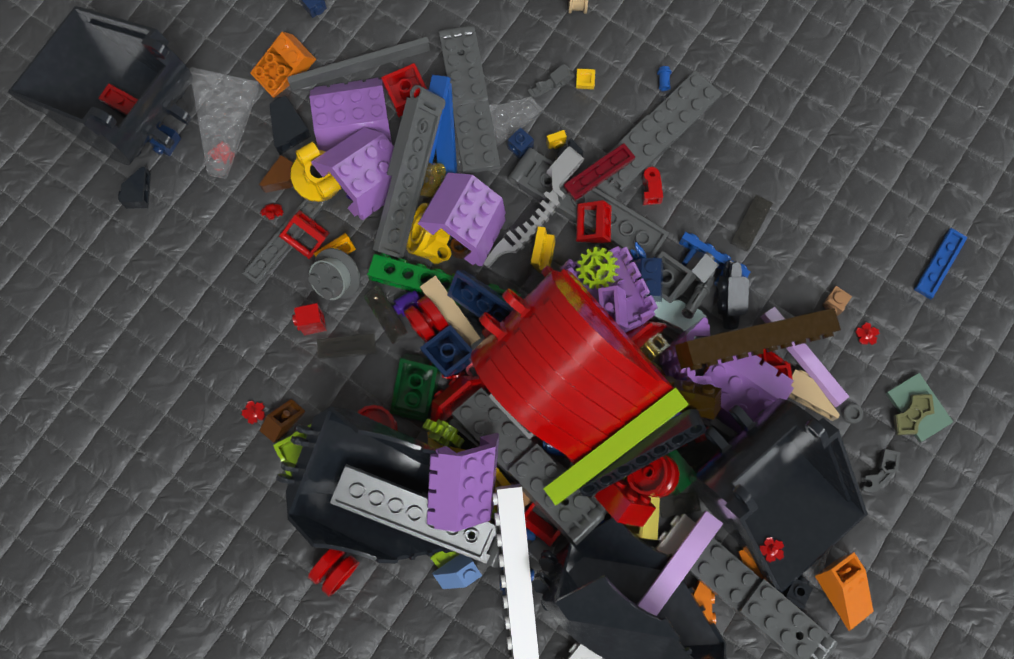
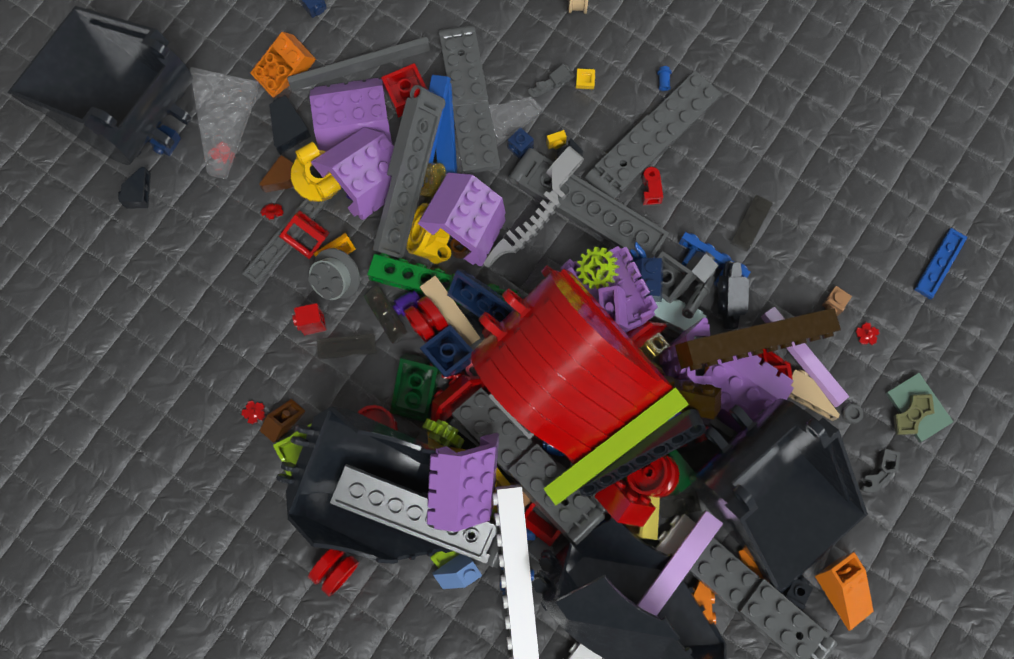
(117, 99): red plate -> none
(543, 249): yellow slope -> none
(599, 172): dark red plate -> none
(603, 222): red tile -> none
(772, 549): red plant -> none

